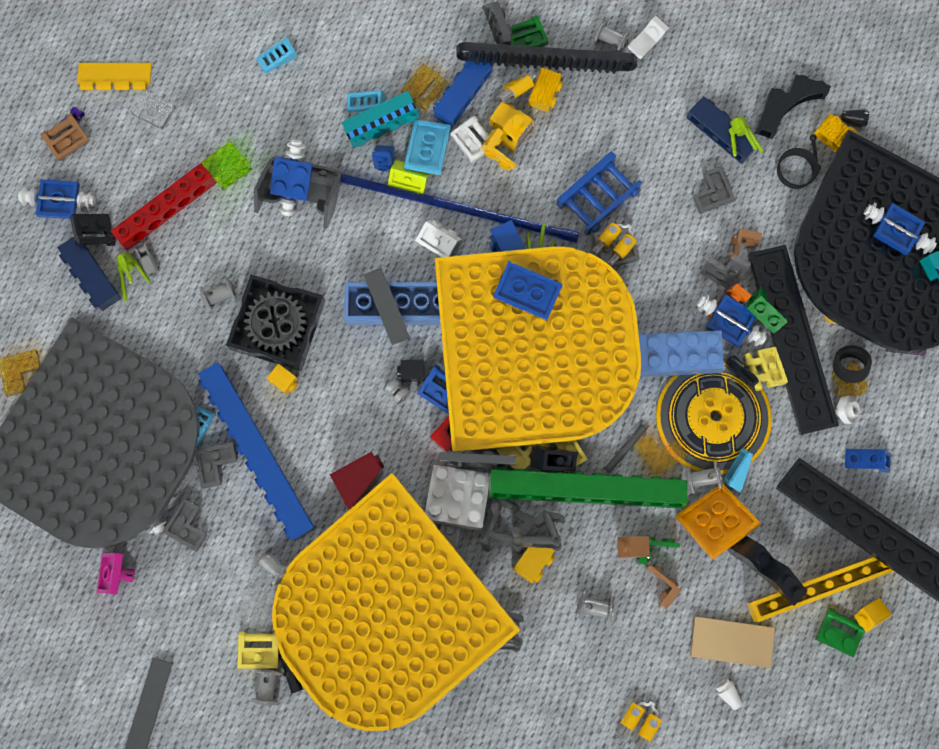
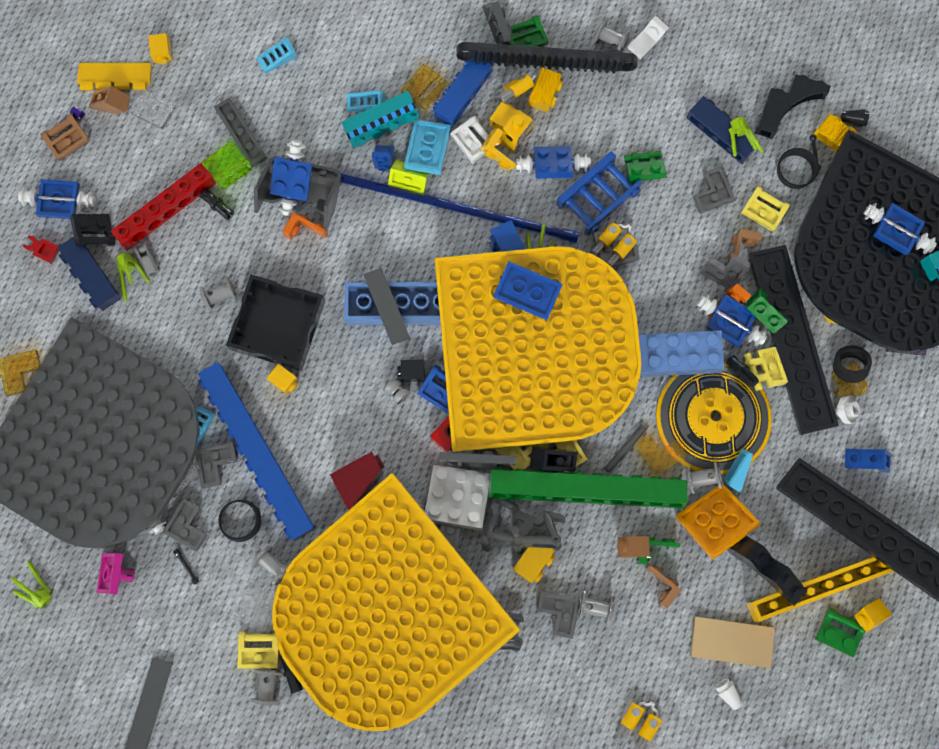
(38, 598): none -> lime plant
(43, 250): none -> red plate
(109, 100): none -> medium nougat slope
(160, 48): none -> yellow brick
(195, 580): none -> black hinge
(216, 204): none -> black pin
(240, 132): none -> dark grey plate
(256, 527): none -> black tyre
(258, 326): dark grey gear -> none
(293, 227): none -> orange bracket
(438, 238): white bracket -> none
(553, 162): none -> blue plate
(565, 610): none -> flat silver plate
(645, 171): none -> green plate
(763, 213): none -> light yellow plate

